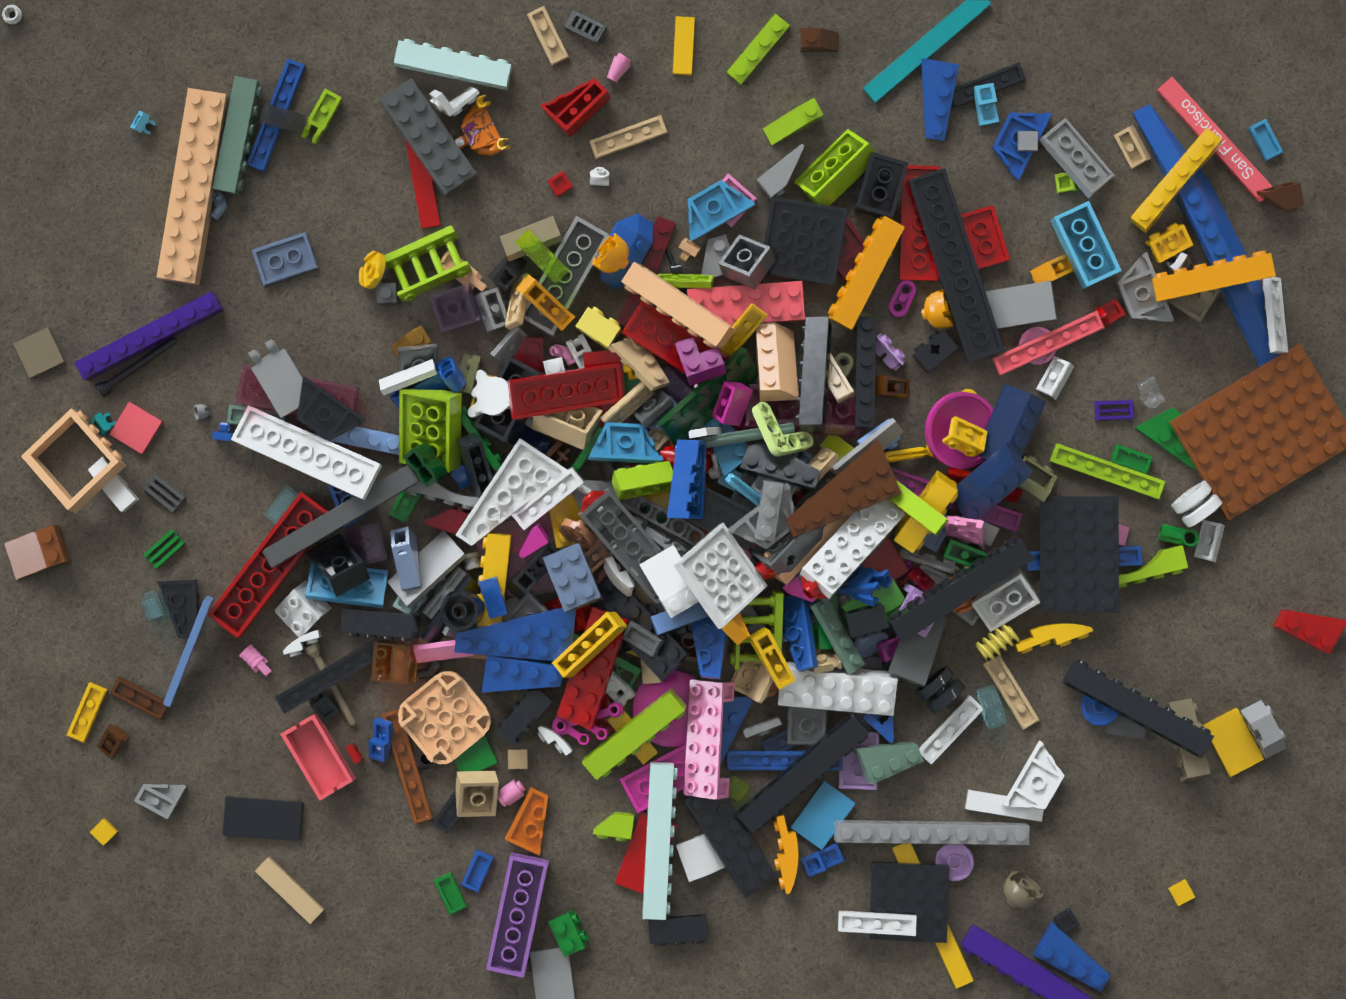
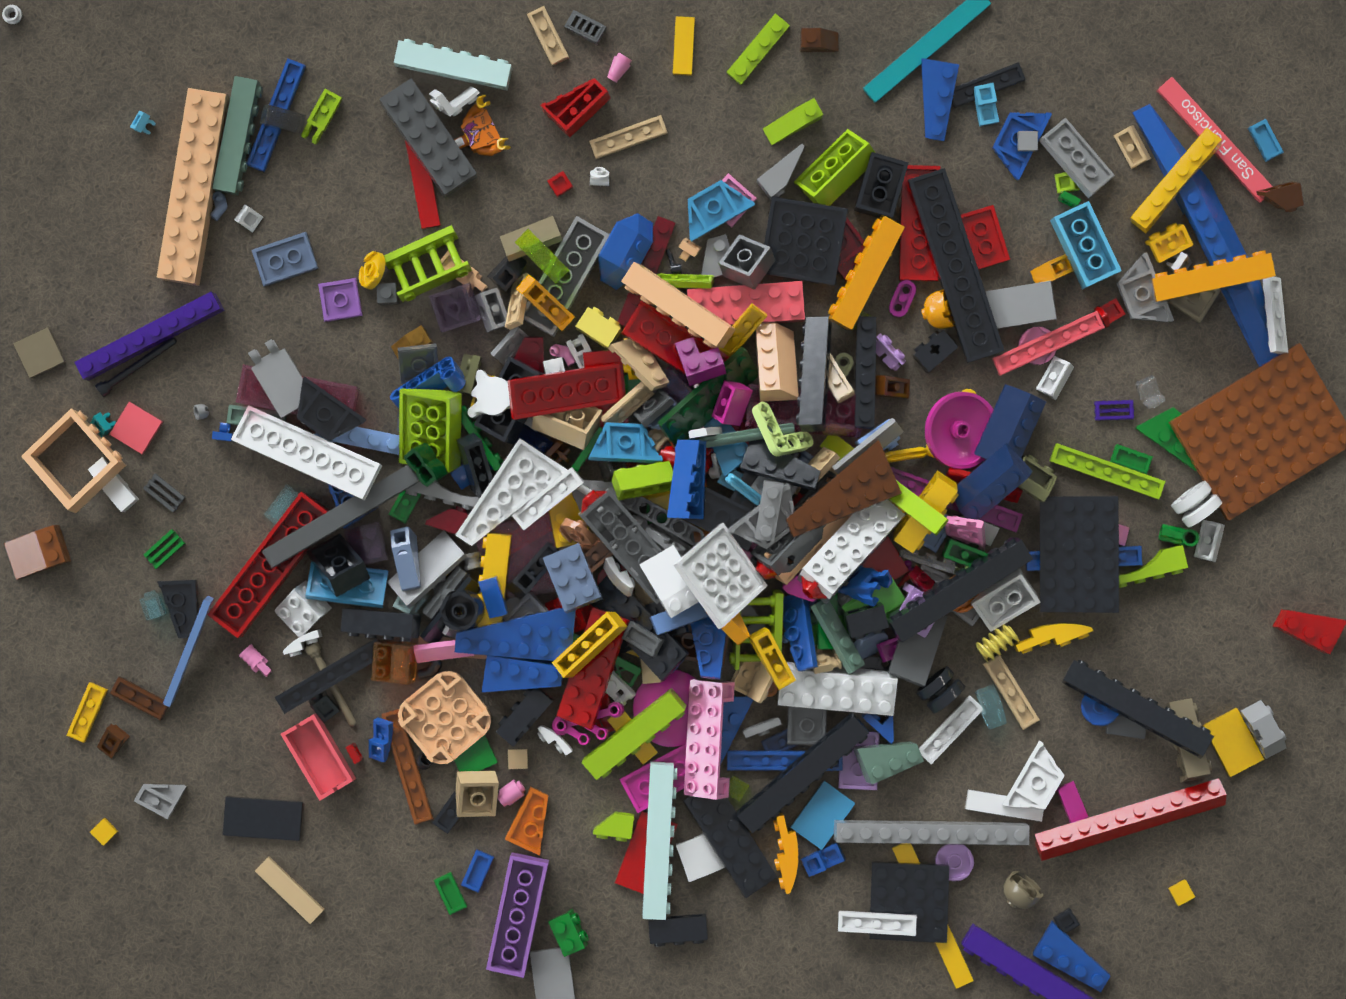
(248, 218): none -> white slope
(340, 299): none -> medium lavender tile
(407, 377): white tile -> none
(534, 541): dark pink tile -> none
(612, 255): light orange cylinder -> none
(965, 437): yellow bracket -> none
(1069, 199): none -> green tile
(1072, 802): none -> dark pink slope
(1130, 819): none -> brick

